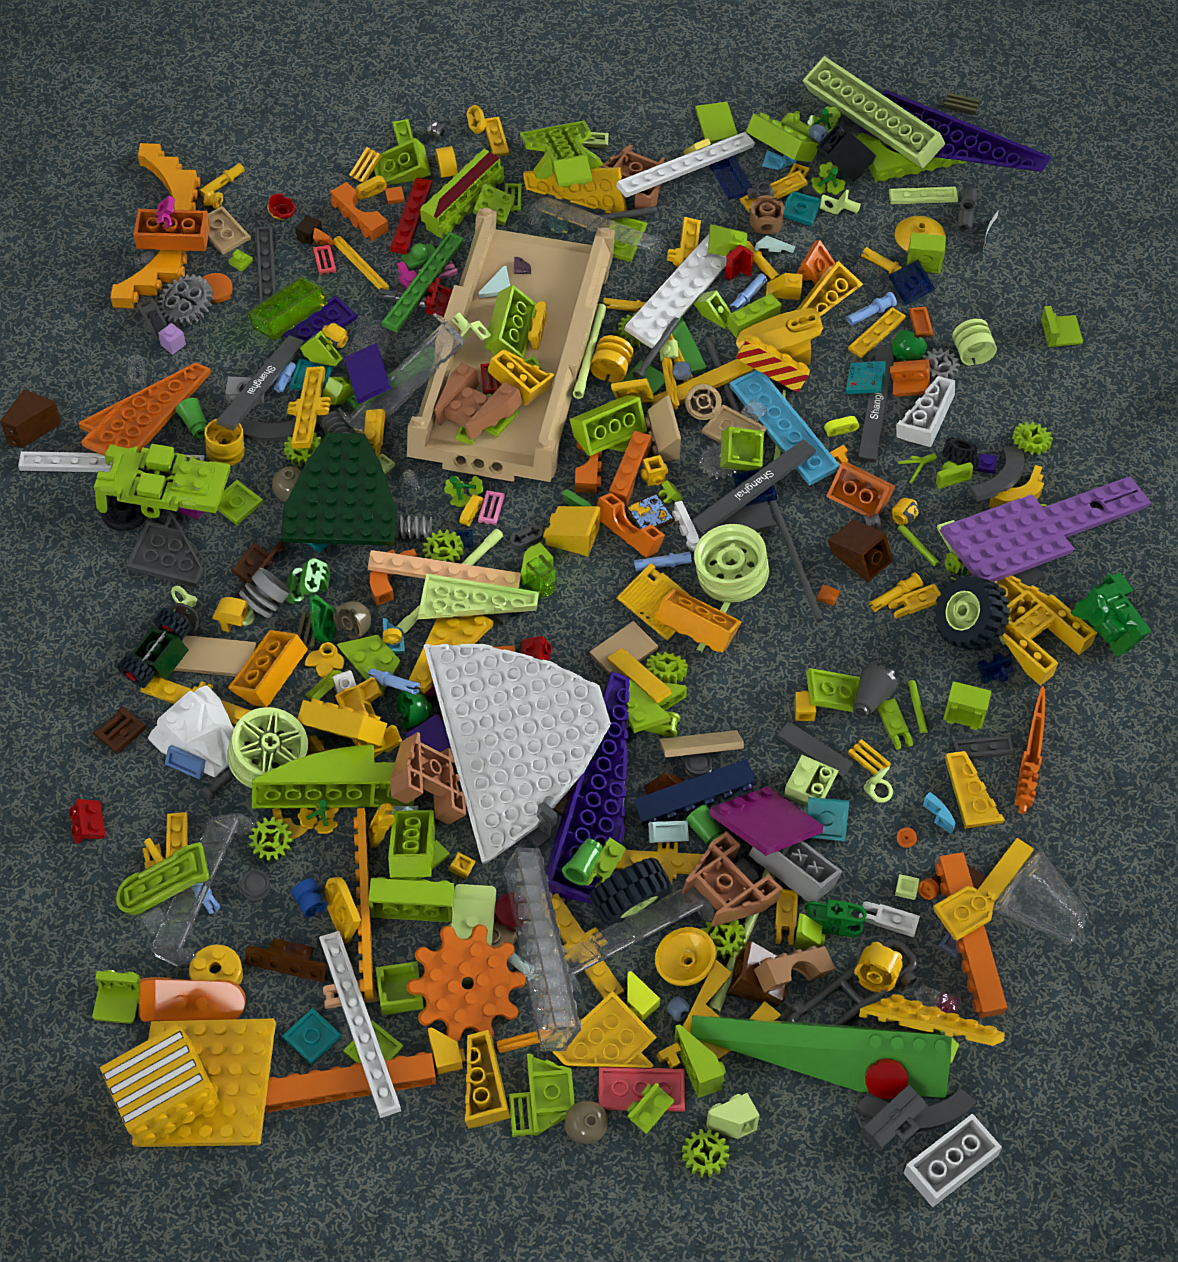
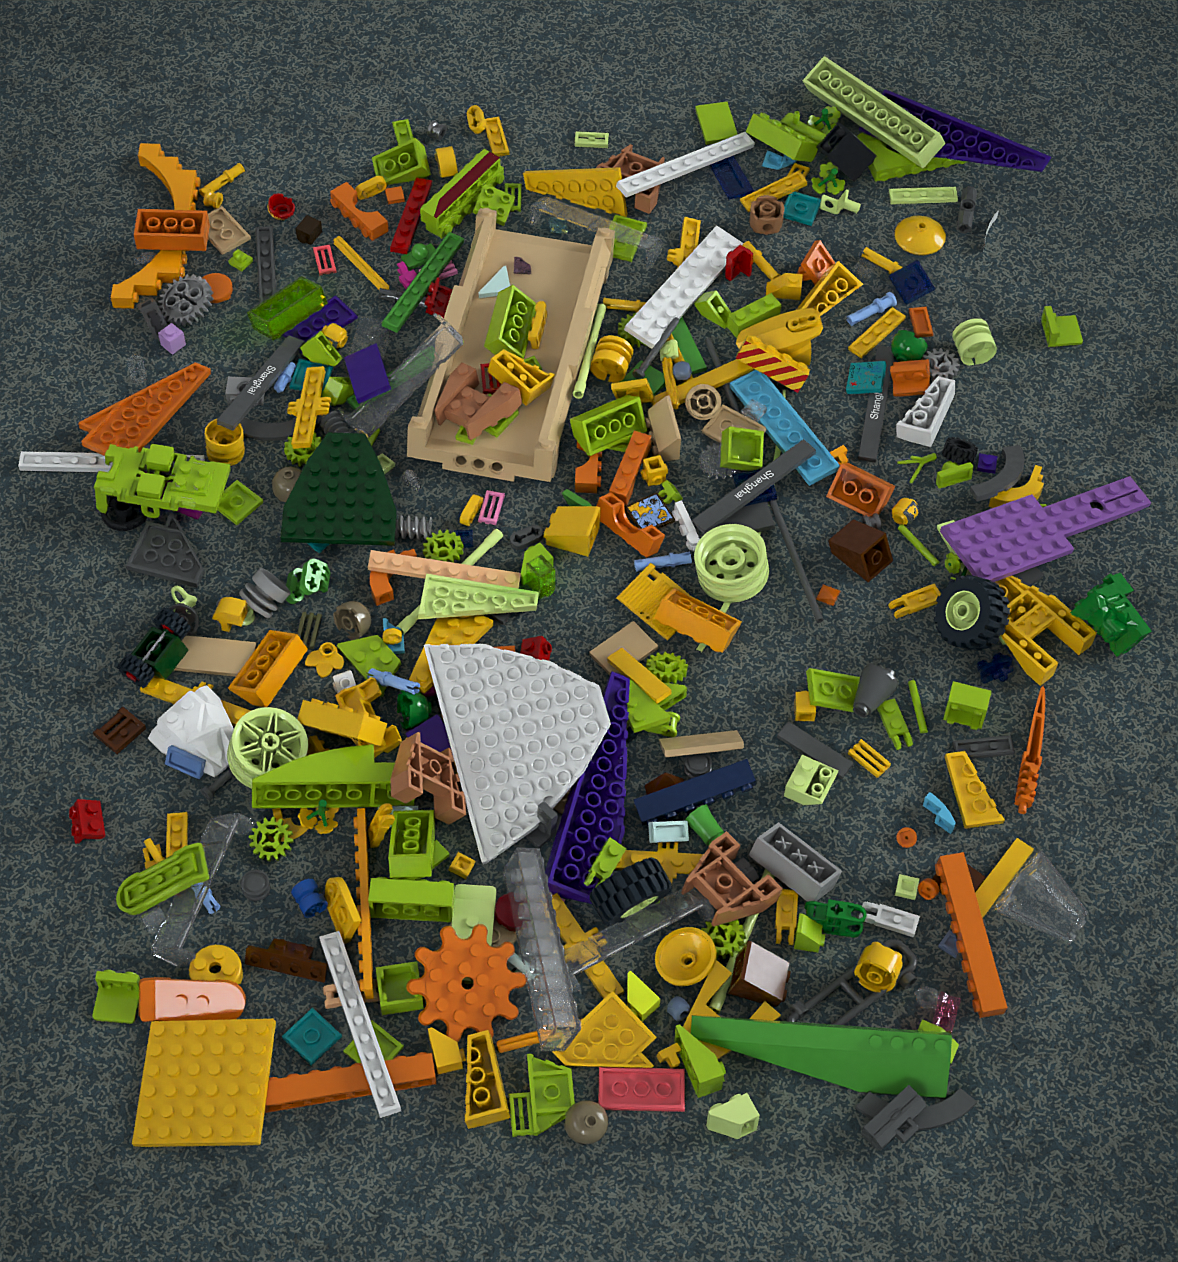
(29, 419): reddish brown slope -> none
(159, 1085): yellow brick -> none
(165, 209): dark pink plate -> none
(192, 416): bright green plant -> none
(252, 561): reddish brown bracket -> none
(322, 238): orange slope -> none
(322, 619): green wing -> none
(323, 686): lime tile -> none
(363, 163): yellow tile -> none
(375, 429): yellow hinge -> none
(456, 487): lime plant -> none
(467, 328): yellowish green bracket -> none
(563, 153): lime piece -> none
(583, 862): bright green plant -> none
(630, 213): dark grey bar -> none
(650, 1107): lime bracket -> none
(699, 145): light yellow tile -> none
(714, 1150): lime gear -> none
(724, 240): lime slope -> none
(745, 296): light blue pin -> none
(762, 189): dark grey piece -> none
(766, 820): magenta plate -> none
(774, 245): light aqua tile -> none
(811, 963): medium nougat arch -> none
(817, 133): sand blue piece -> none
(832, 815): teal tile -> none
(841, 426): neon yellow beam -> none
(877, 778): yellowish green piece -> none
(886, 1078): red tile -> none
(902, 588): yellow pin -> none
(920, 1017): yellow wing -> none
(927, 250): lime container -> none
(952, 1160): white brick -> none
(961, 103): olive tile -> none
(965, 911): yellow tile -> none
(1032, 438): lime gear -> none

